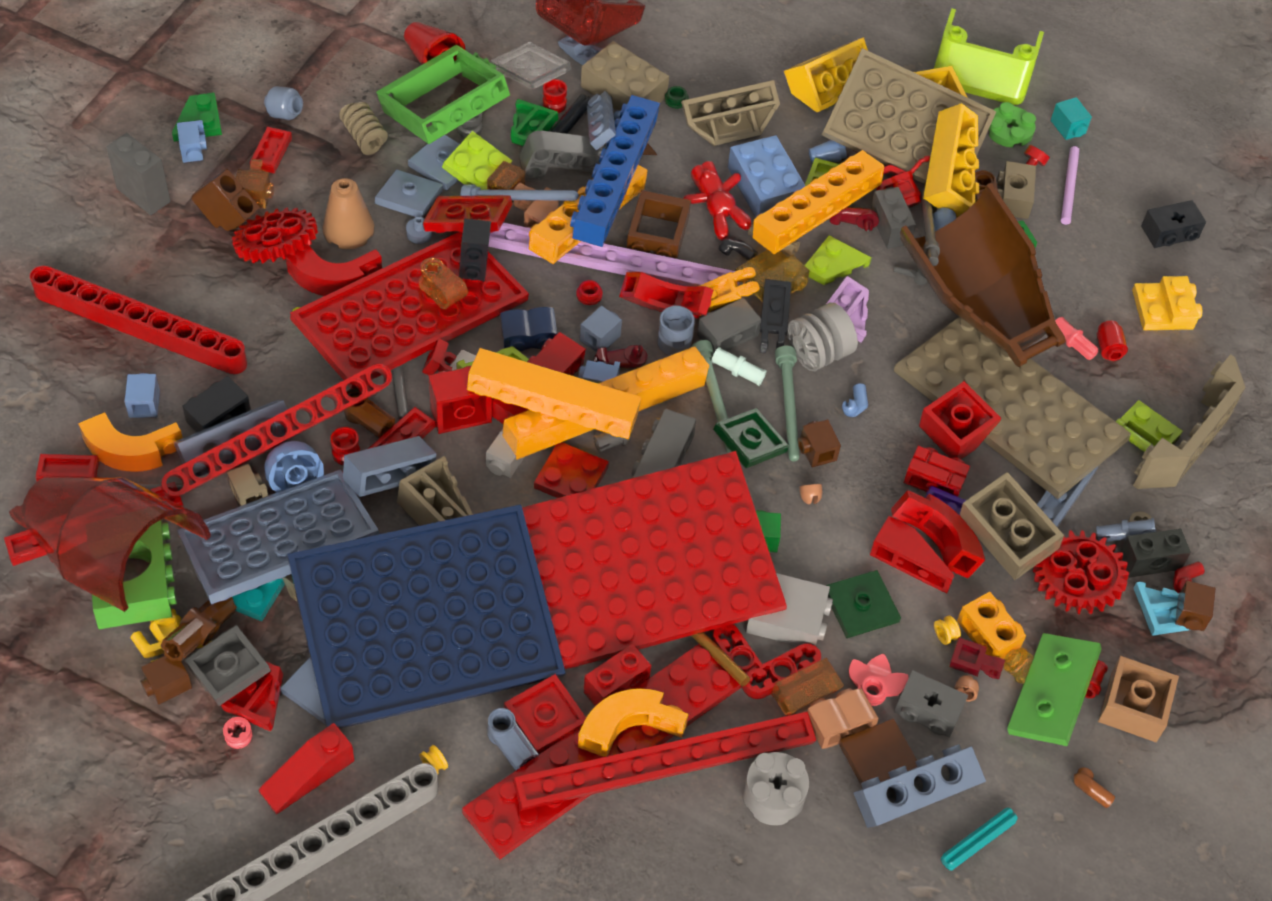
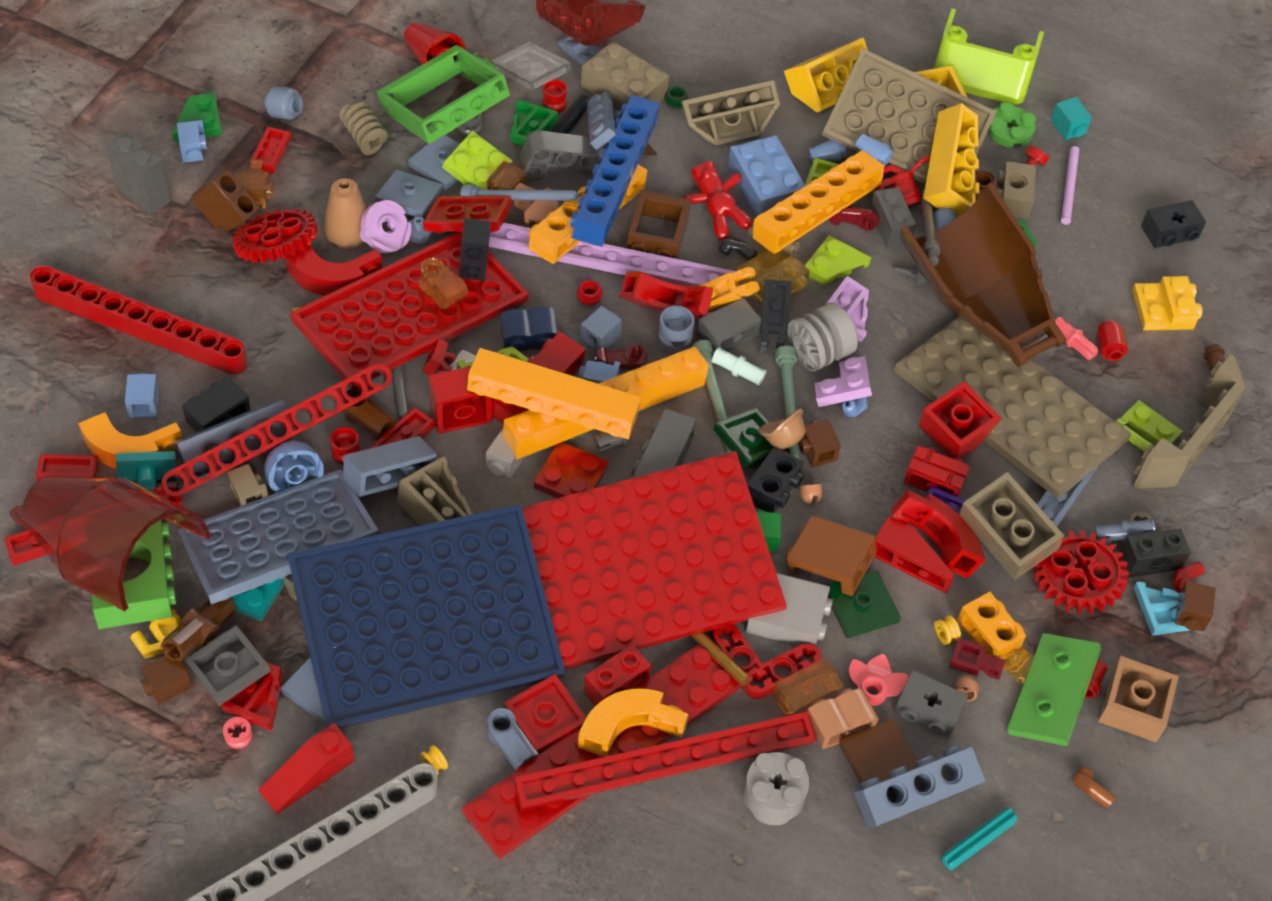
(145, 467): none -> teal tile
(372, 230): none -> lavender plate
(770, 478): none -> black brick
(784, 432): none -> medium nougat helmet
(832, 552): none -> dark orange panel
(851, 385): none -> lavender plate
(875, 148): none -> medium blue cone
(1213, 354): none -> reddish brown pin

